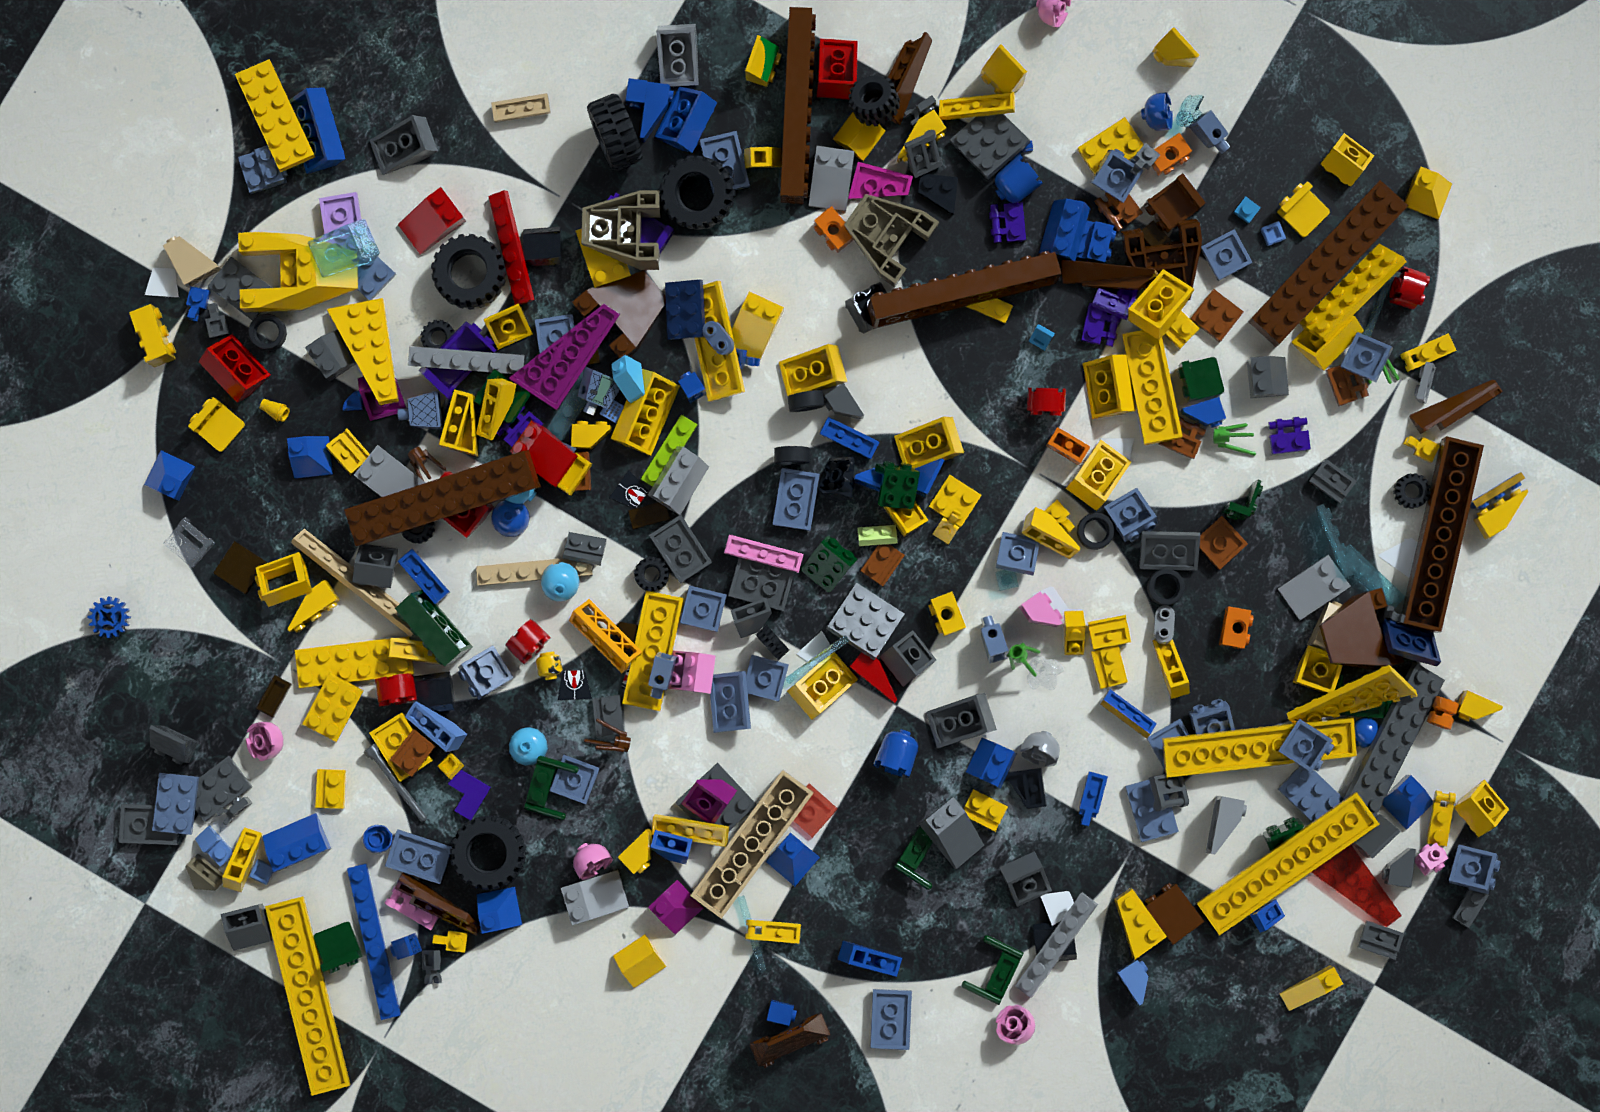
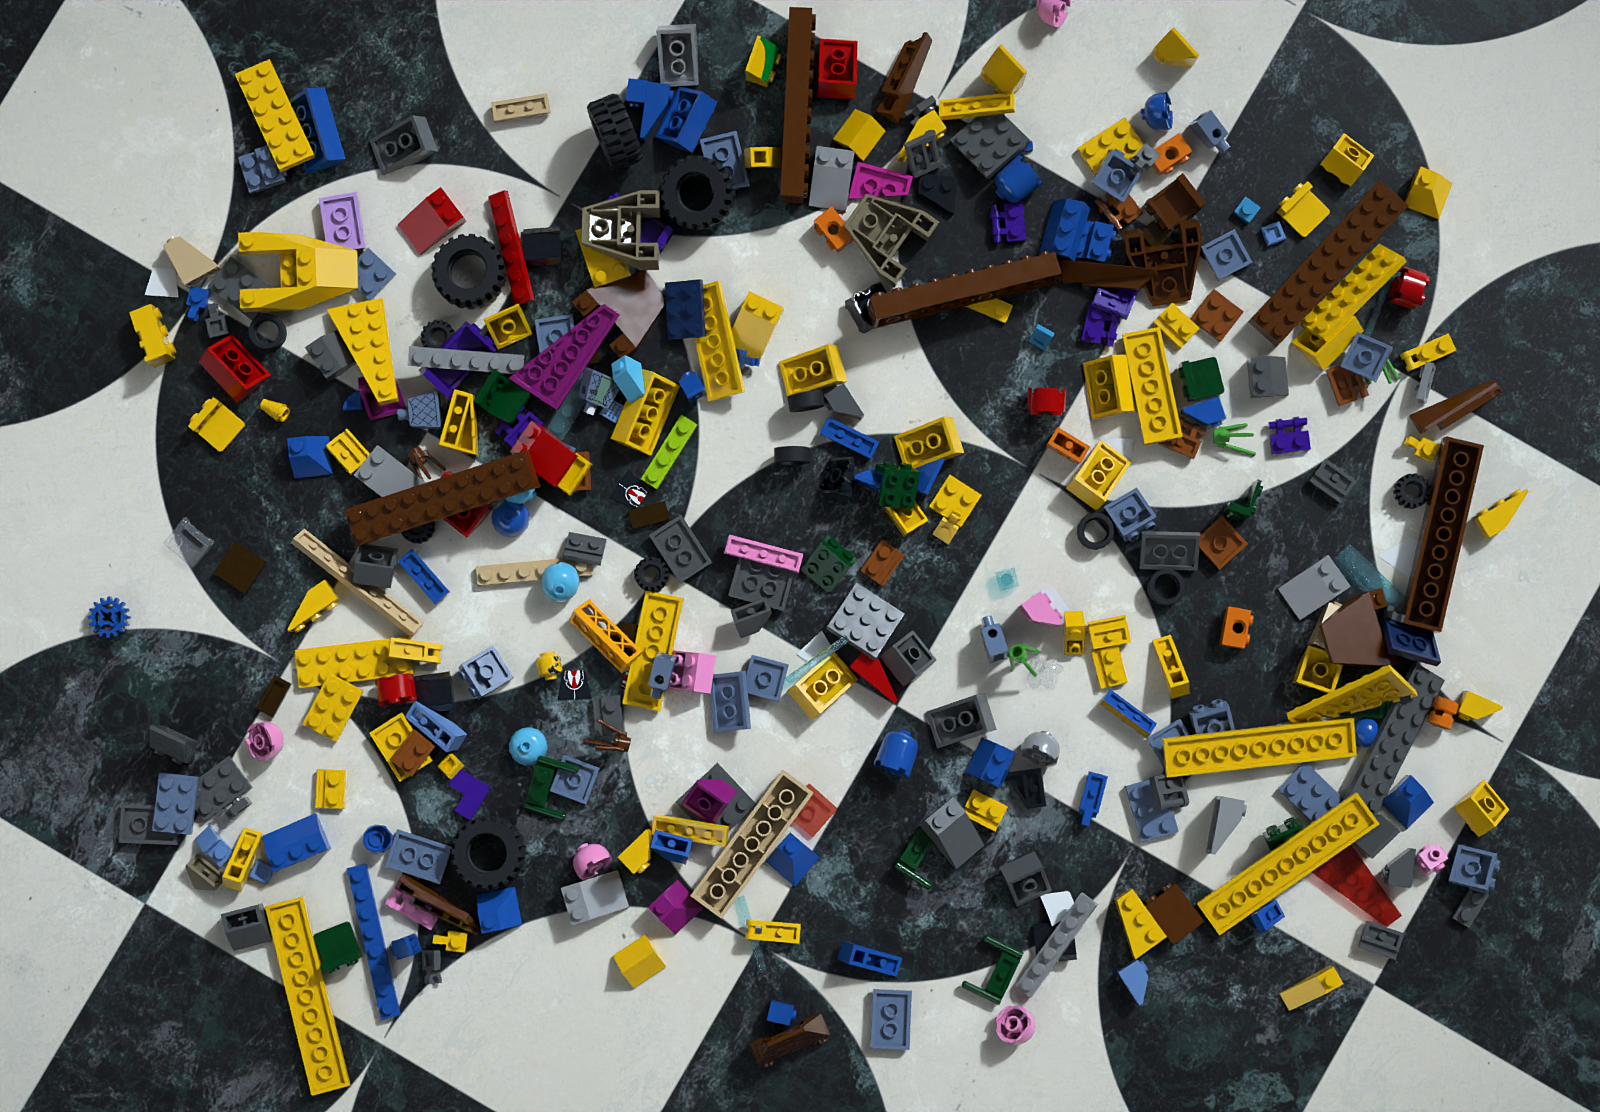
(169, 475): blue slope -> none
(278, 568): yellow window -> none
(344, 248): clear light blue slope -> none
(374, 753): dark grey piece -> none
(433, 628): dark green slope -> none
(495, 405): yellow slope -> none
(527, 641): red brick -> none
(588, 436): yellow slope -> none
(678, 479): light grey slope -> none
(703, 608): sand blue plate -> none
(717, 337): sand blue plate -> none
(772, 642): black tyre -> none
(796, 499): sand blue plate -> none
(877, 535): yellowish green plate -> none
(878, 111): black tyre -> none
(947, 602): yellow brick -> none
(1017, 554): sand blue plate -> none
(1048, 532): yellow slope -> none
(1059, 513): yellow plate -> none
(1160, 304): yellow slope -> none
(1164, 623): light grey plate -> none
(1189, 111): clear light blue plate -> none
(1306, 746): sand blue plate -> none
(1332, 535): clear light blue plate -> none
(1440, 818): yellow plate -> none
(1498, 491): pearl gold plate -> none

